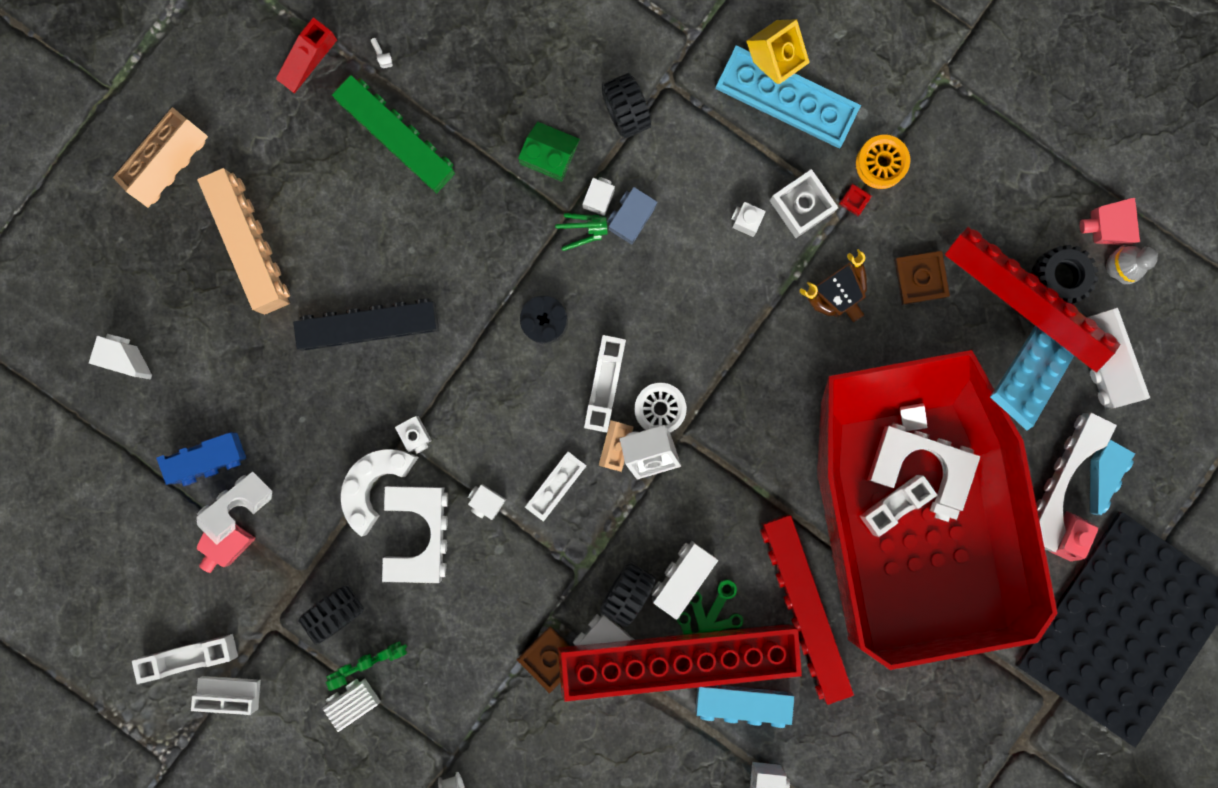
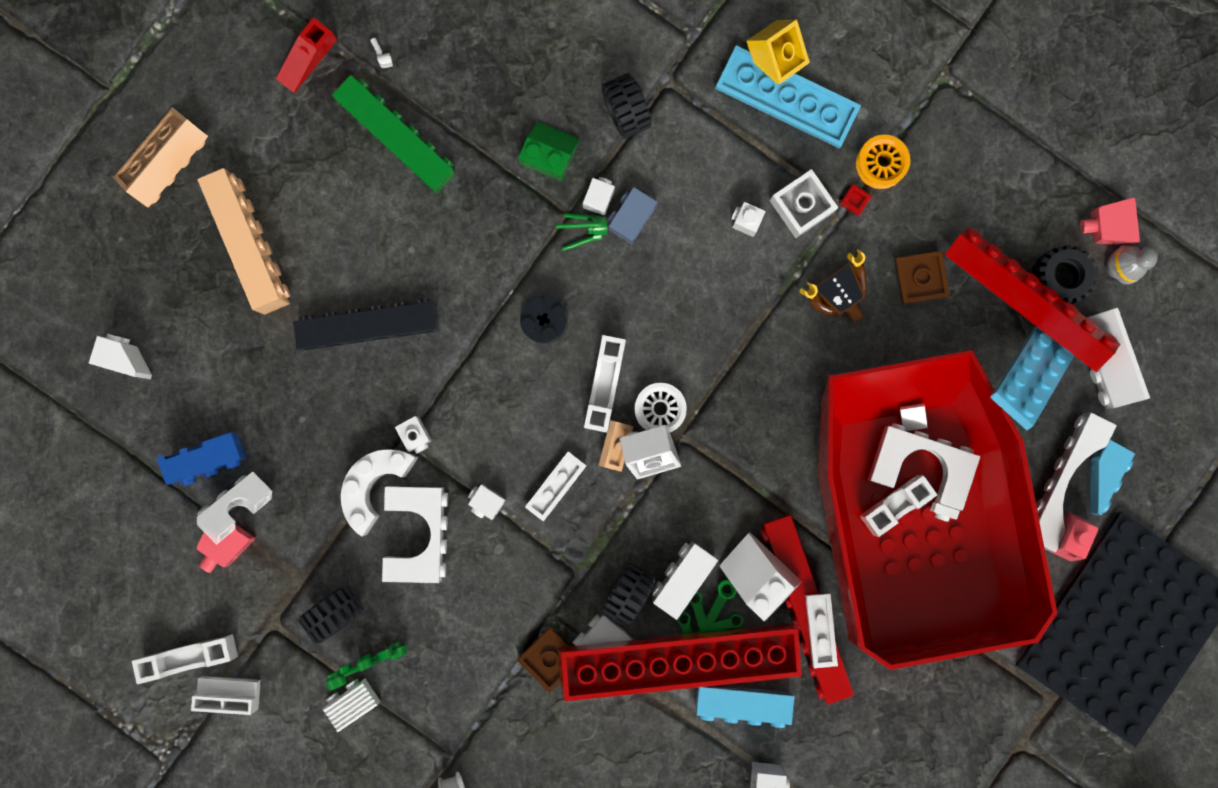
(759, 576): none -> white slope
(821, 630): none -> white plate

